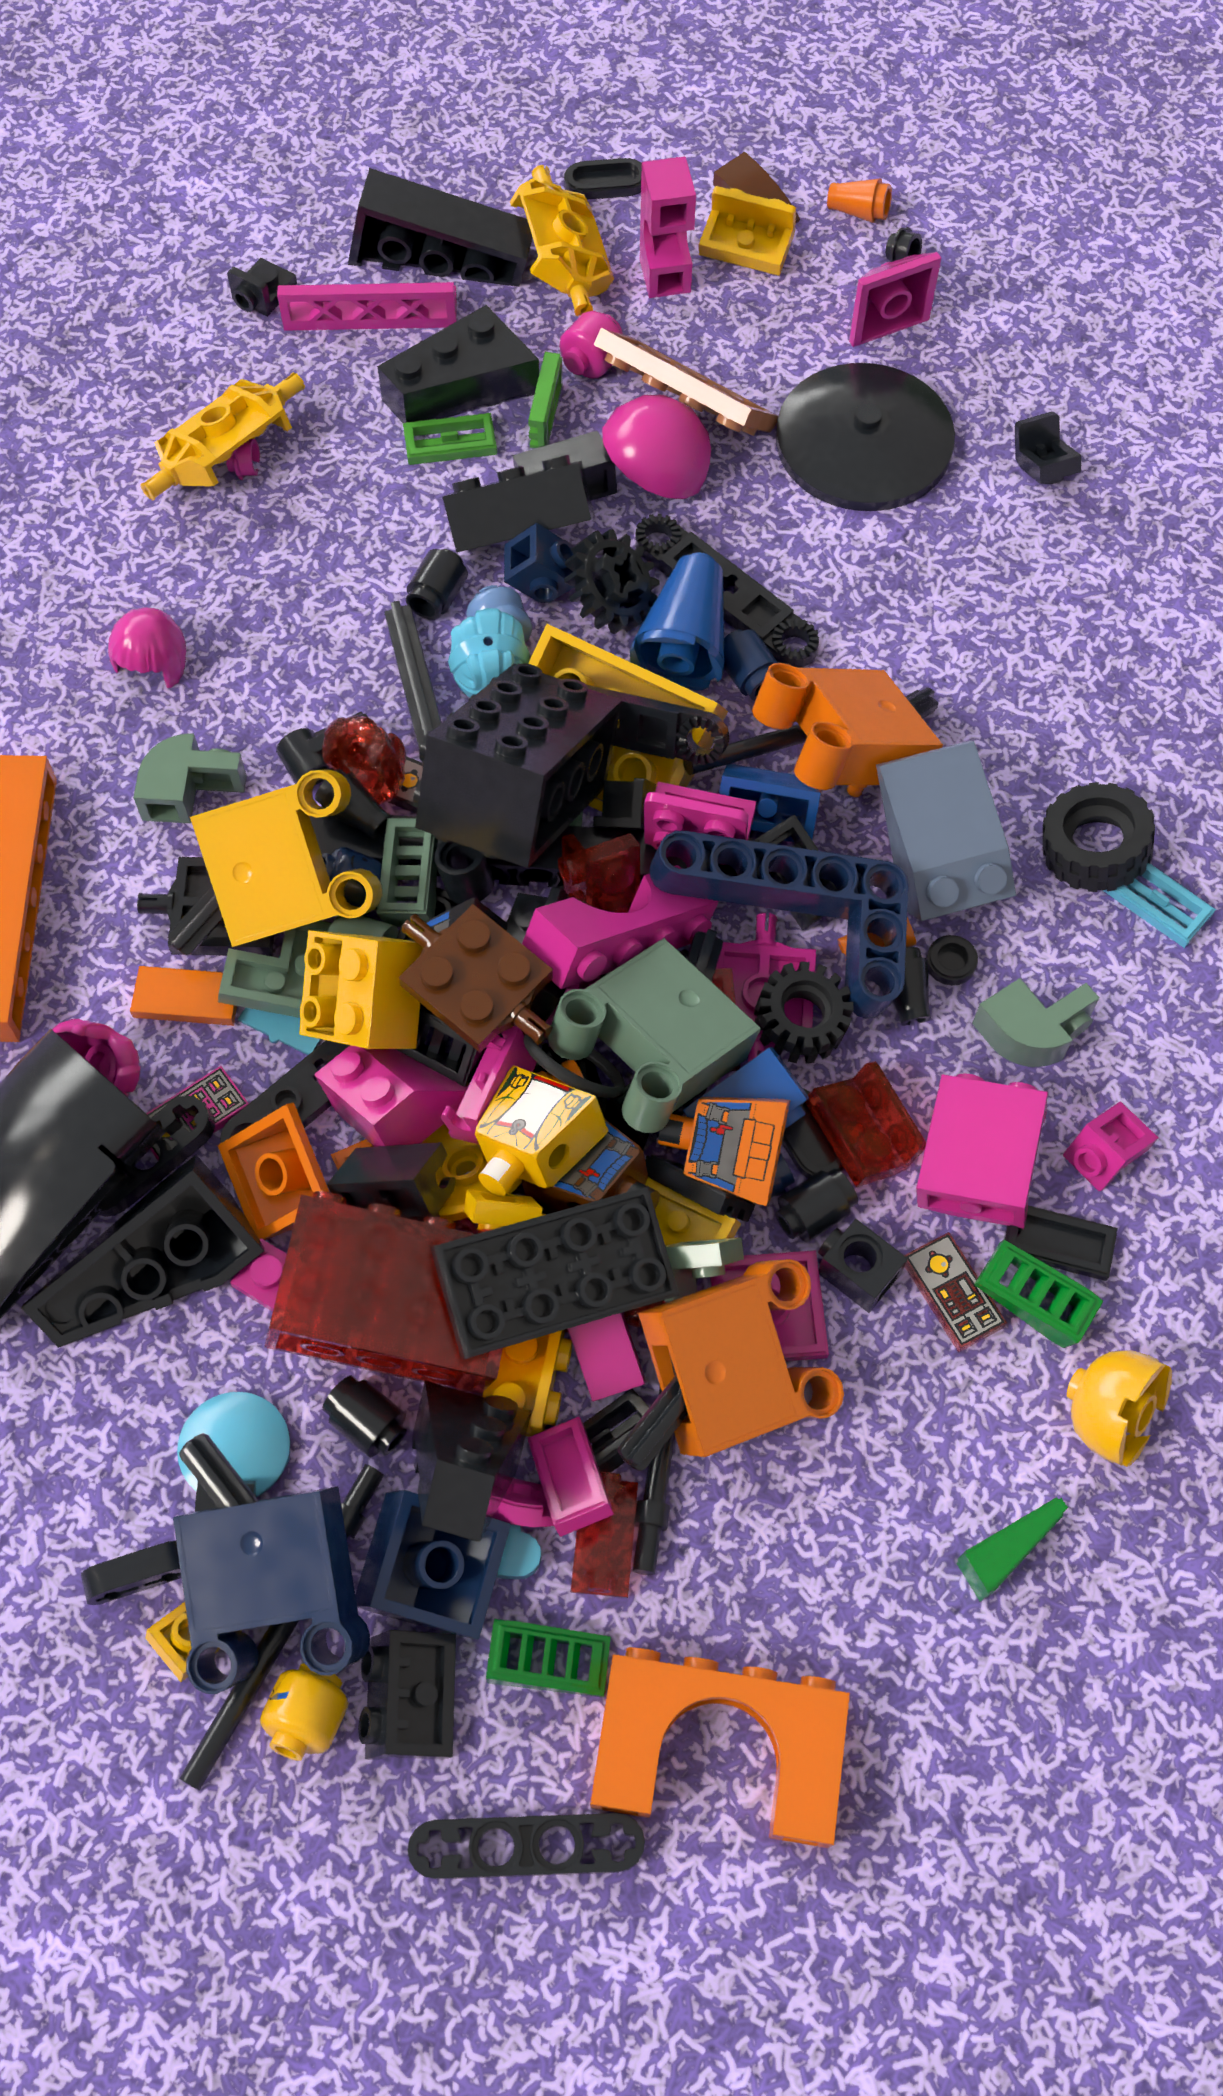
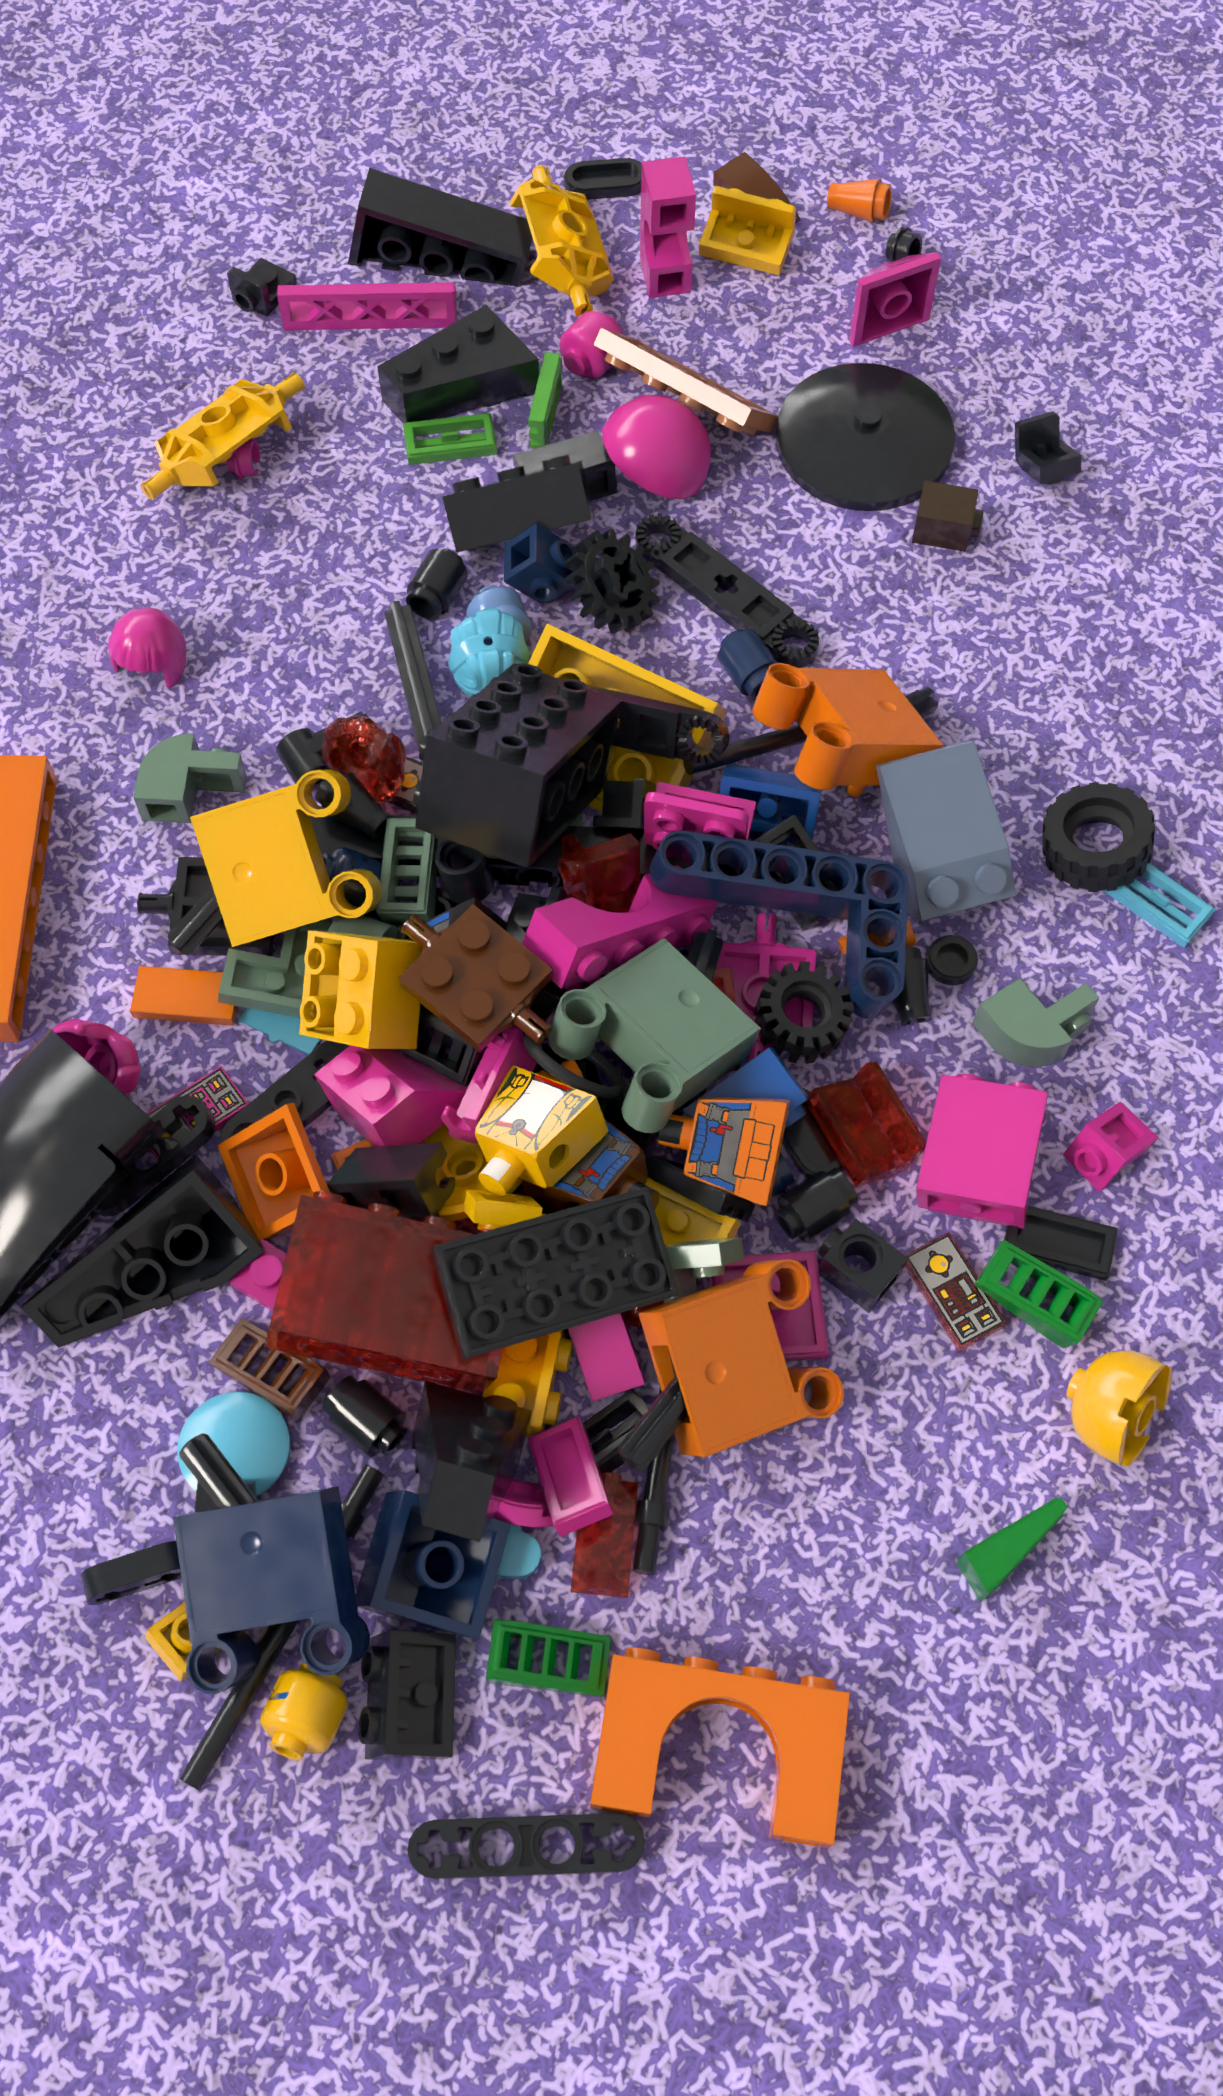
(302, 1394): none -> reddish brown slope
(685, 626): blue cone -> none
(947, 516): none -> dark brown brick

